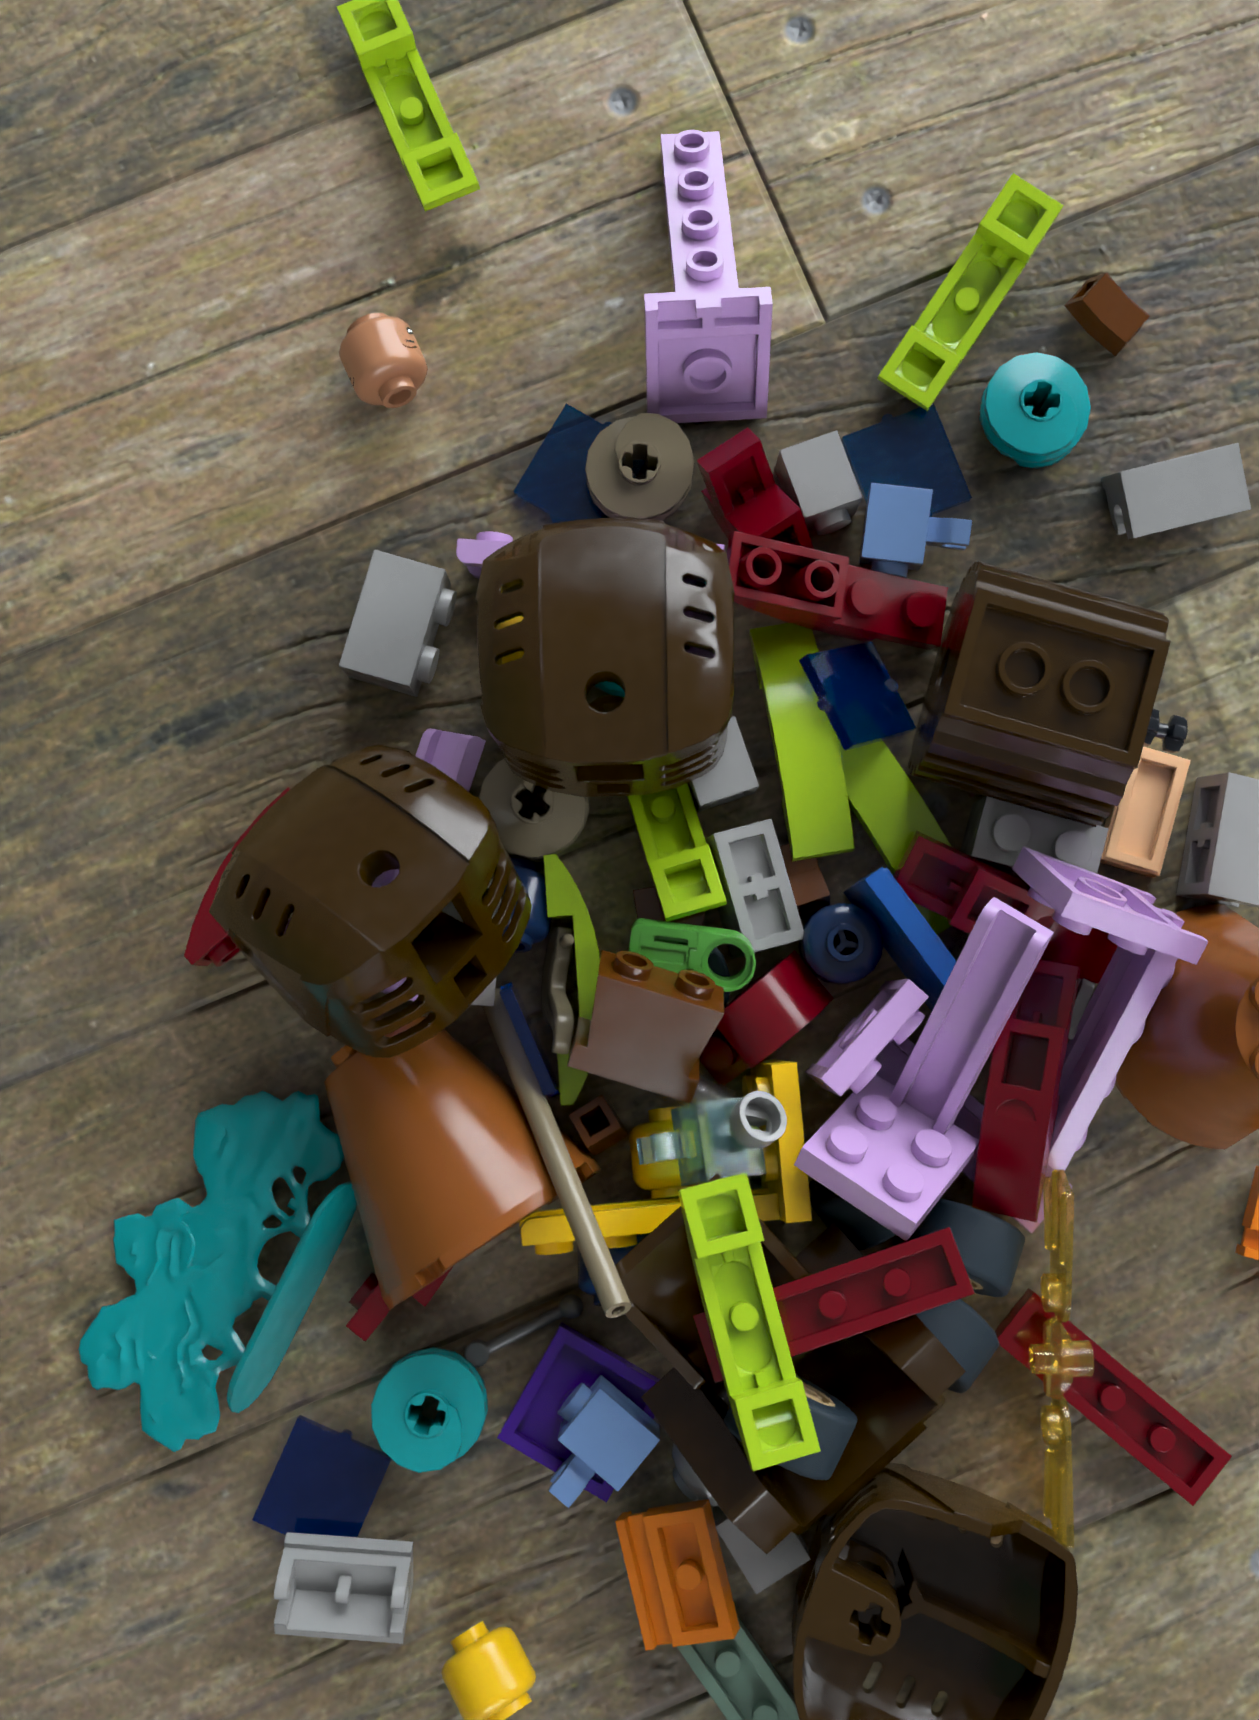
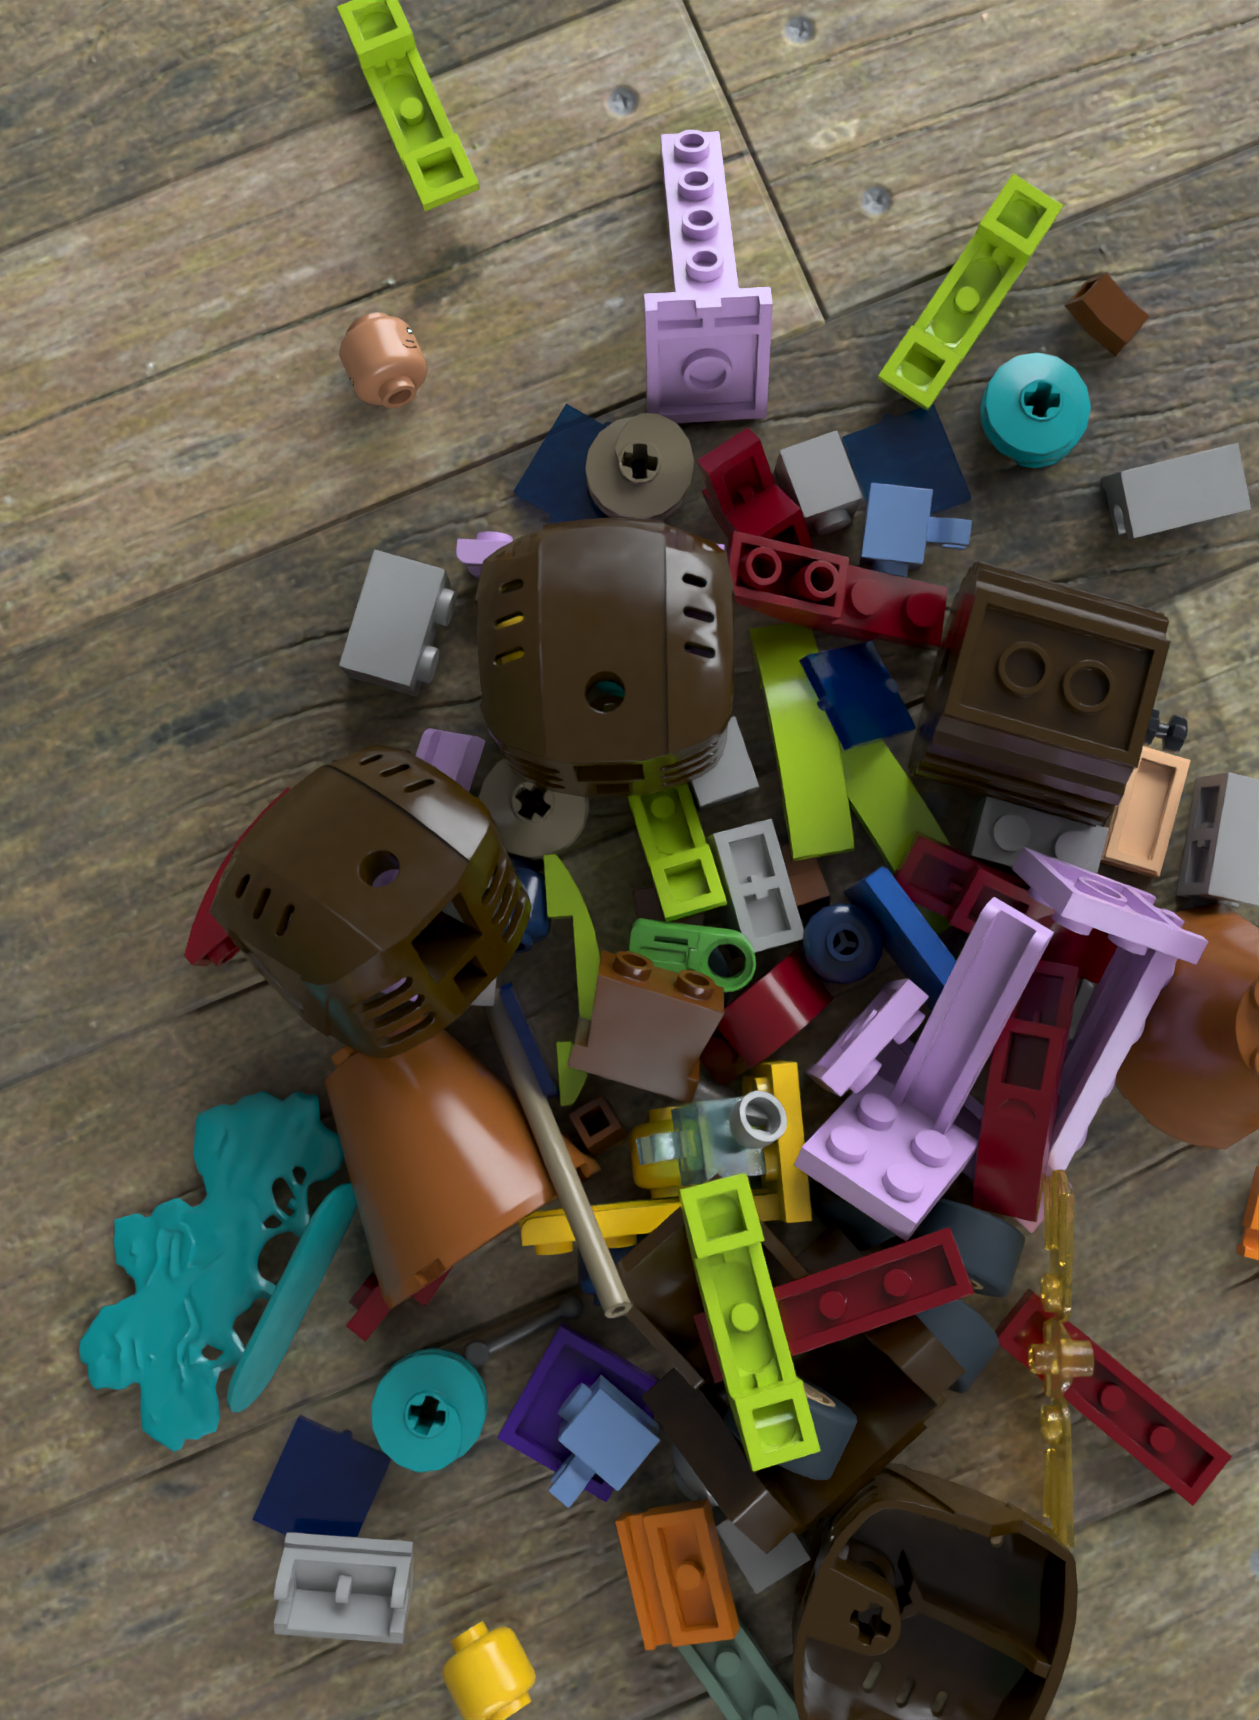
(554, 1002): dark tan piece -> none

